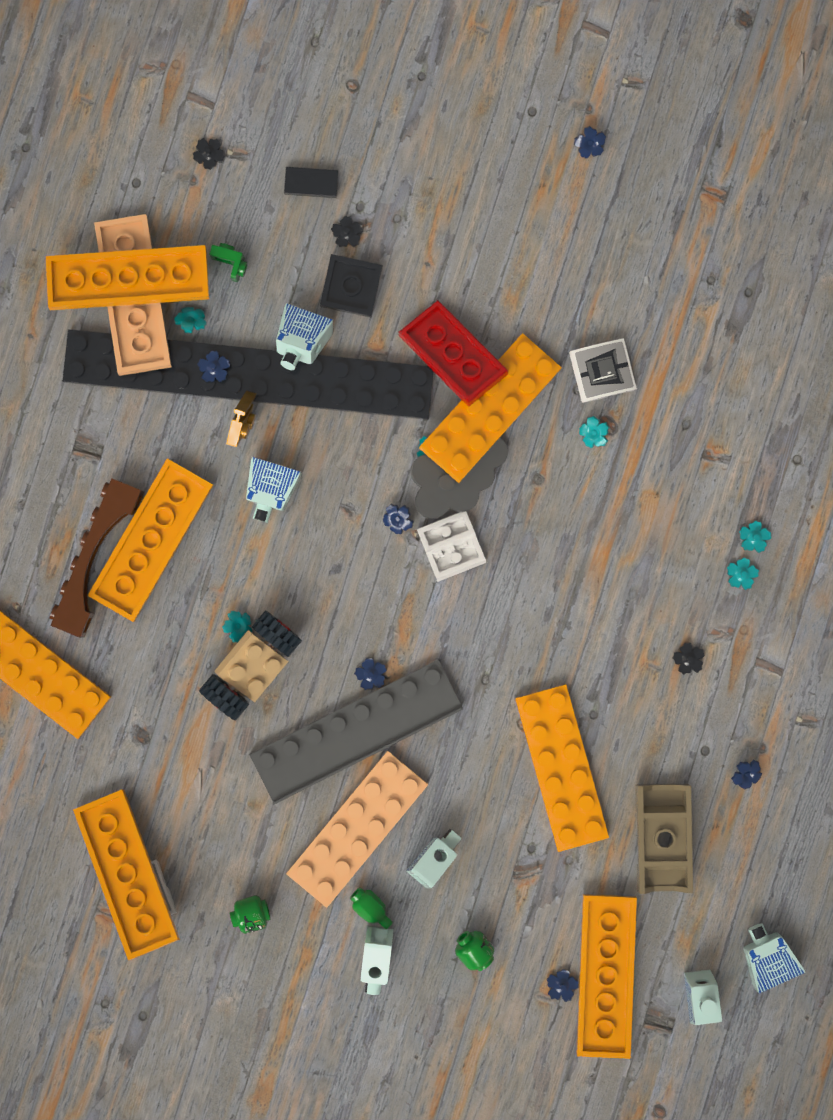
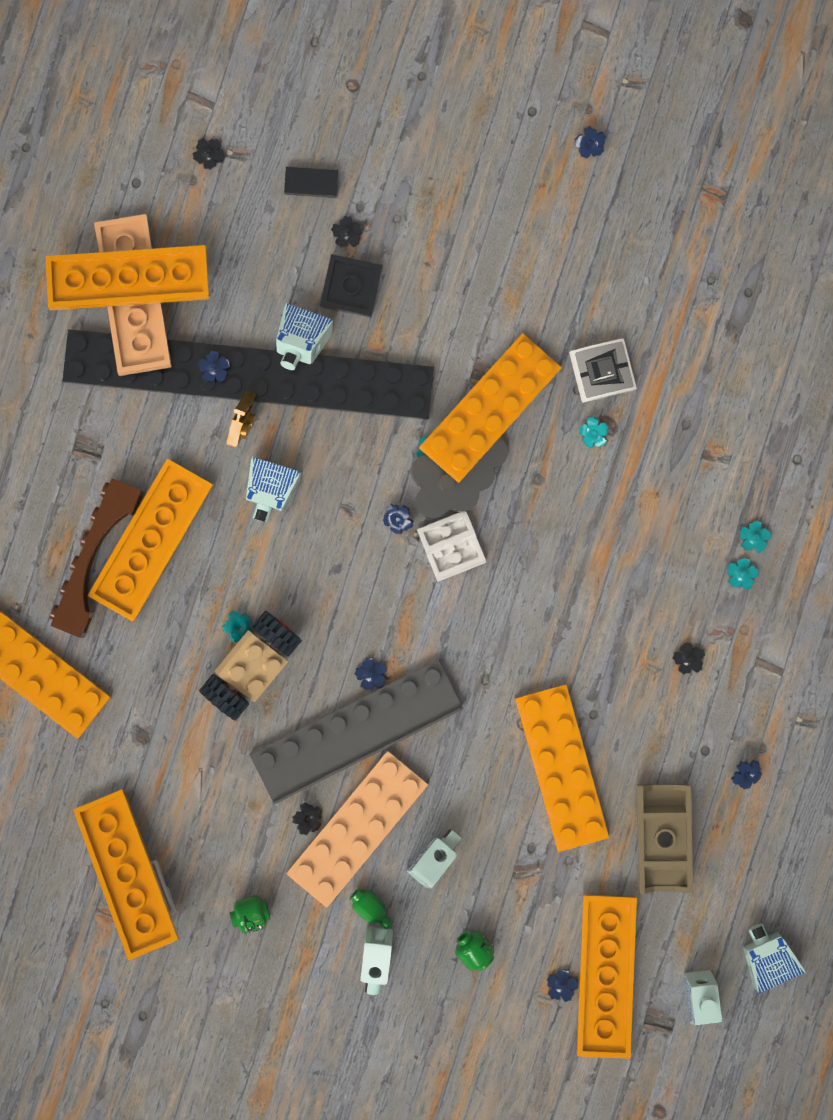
(190, 319): teal plant -> none
(226, 254): green bracket -> none
(307, 818): none -> black plant
(453, 353): red tile -> none

